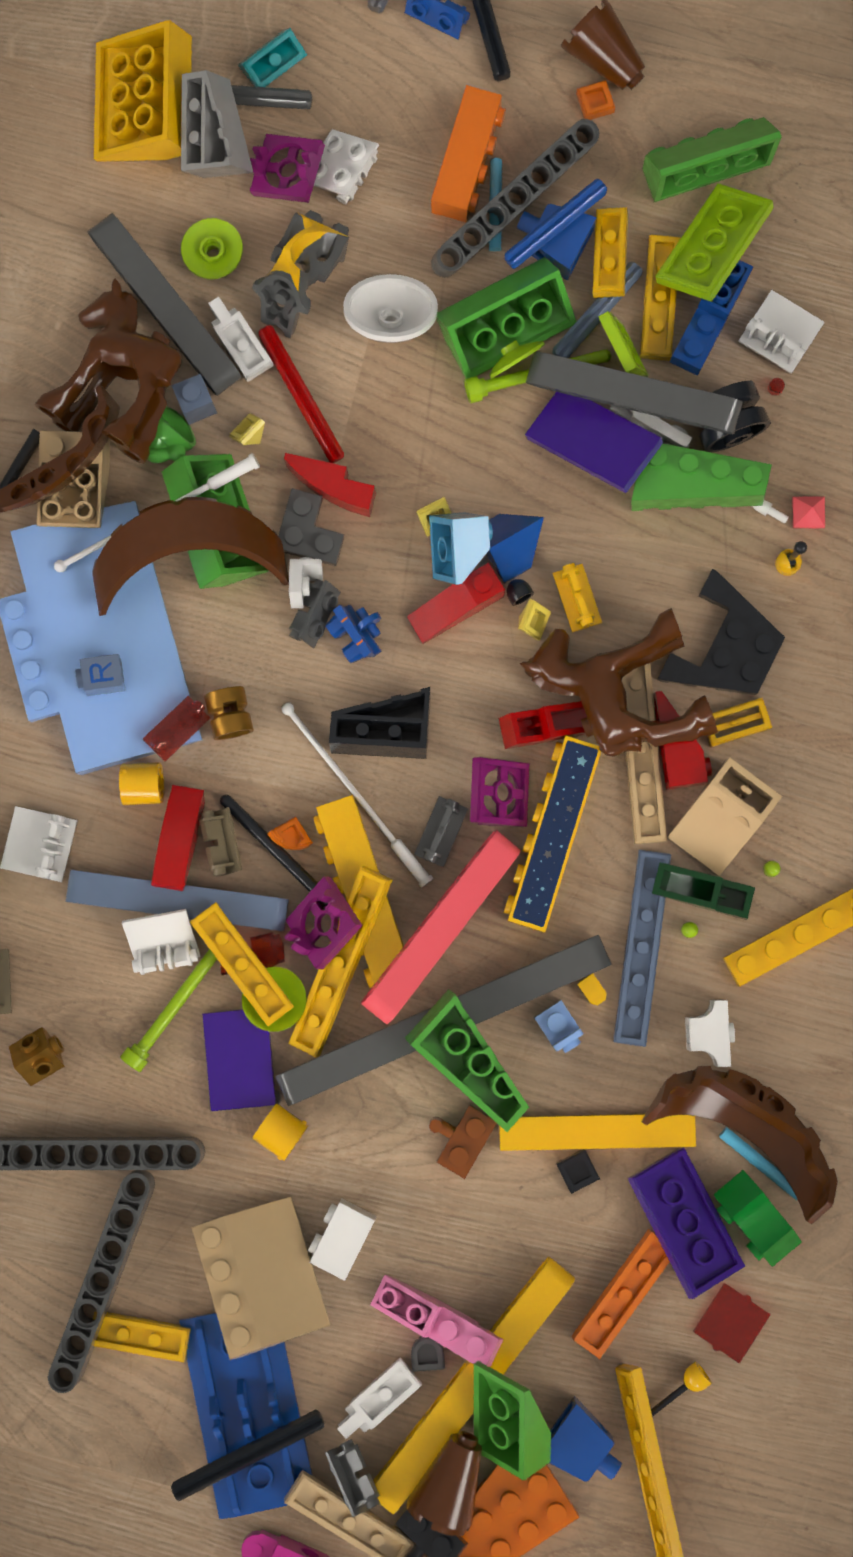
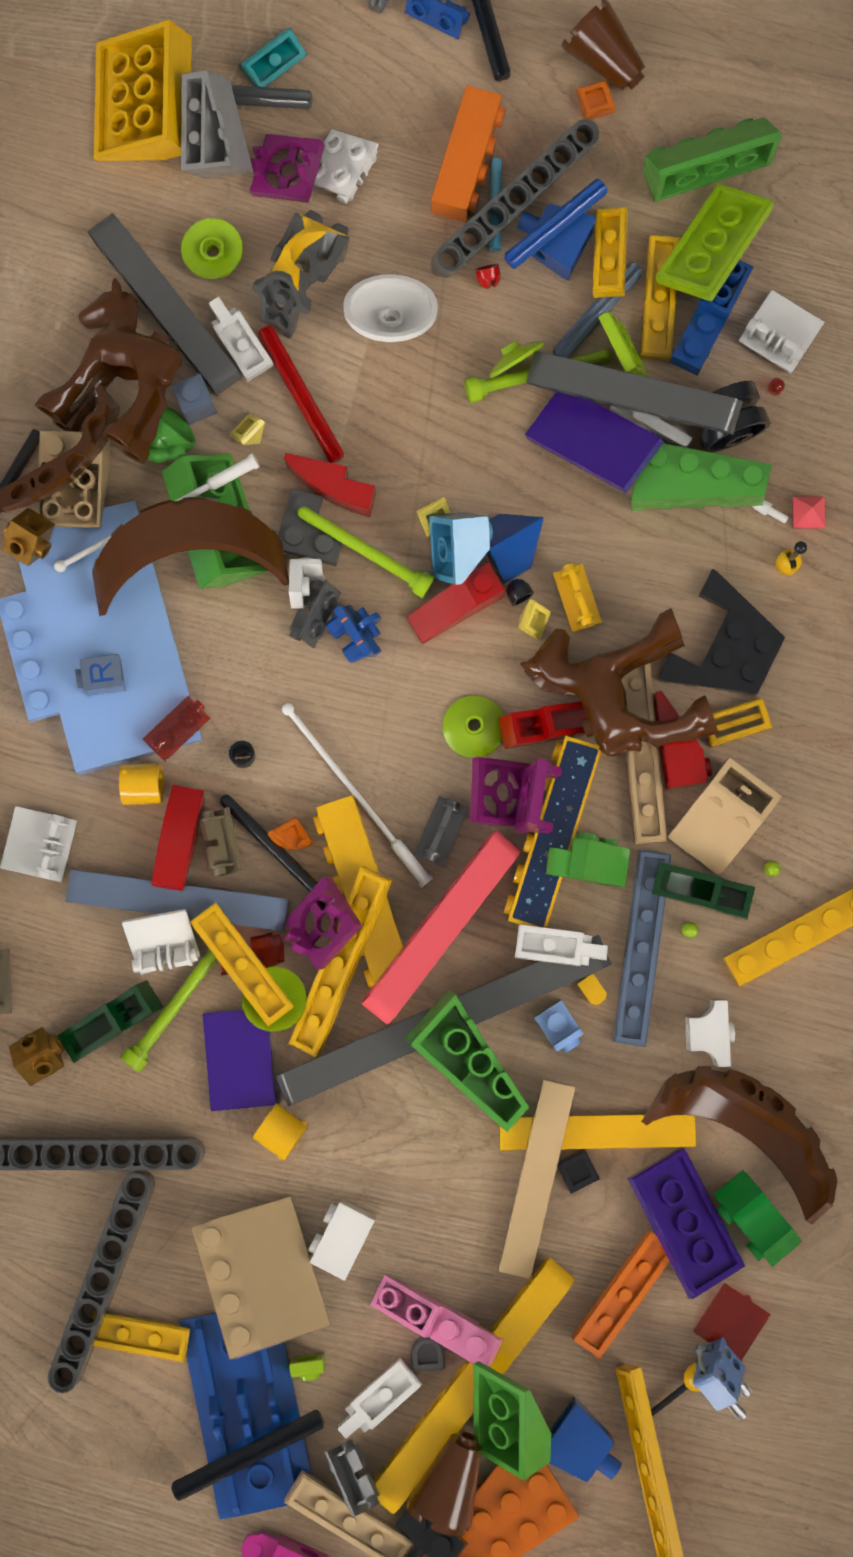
(28, 537): none -> pearl gold brick
(110, 1021): none -> dark green slope
(228, 724): pearl gold wheel -> none
(242, 749): none -> black hinge
(308, 1366): none -> lime plate
(383, 728): black wedge -> none
(417, 580): none -> lime piece
(464, 1140): dark orange plate -> none
(469, 742): none -> lime dish
(488, 273): none -> red hinge
(519, 307): bright green slope -> none
(532, 797): none -> magenta piece
(536, 1178): none -> tan tile
(557, 946): none -> white hinge
(590, 861): none -> bright green hinge
(721, 1377): none -> medium blue piece
(756, 1159): medium azure bar -> none

